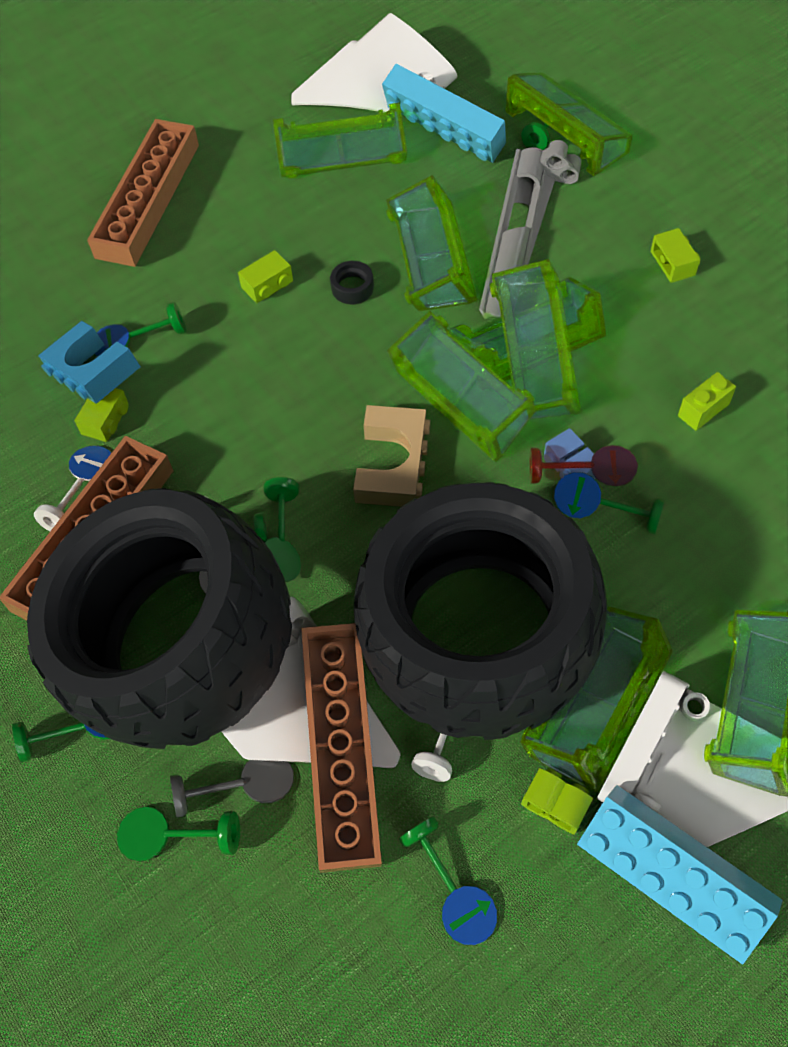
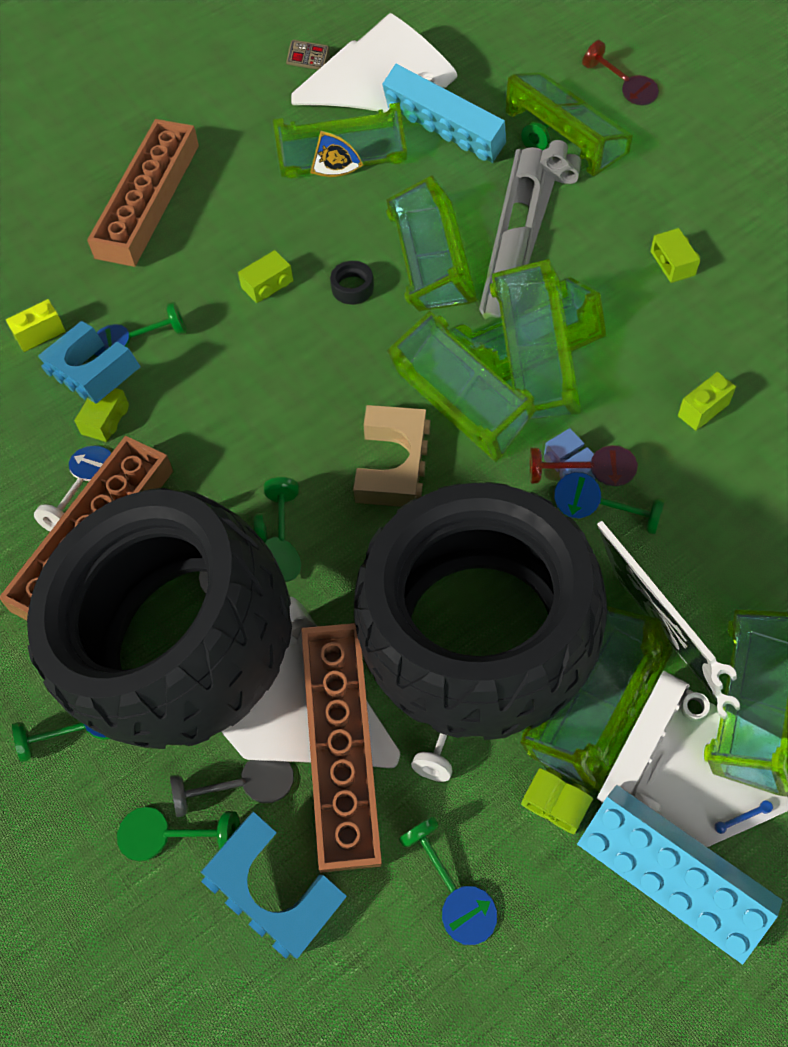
(35, 325): none -> neon yellow brick
(289, 928): none -> dark azure arch
(307, 54): none -> slope
(334, 156): none -> shield
(636, 89): none -> clear red piece
(678, 632): none -> white flag
(764, 807): none -> blue hinge

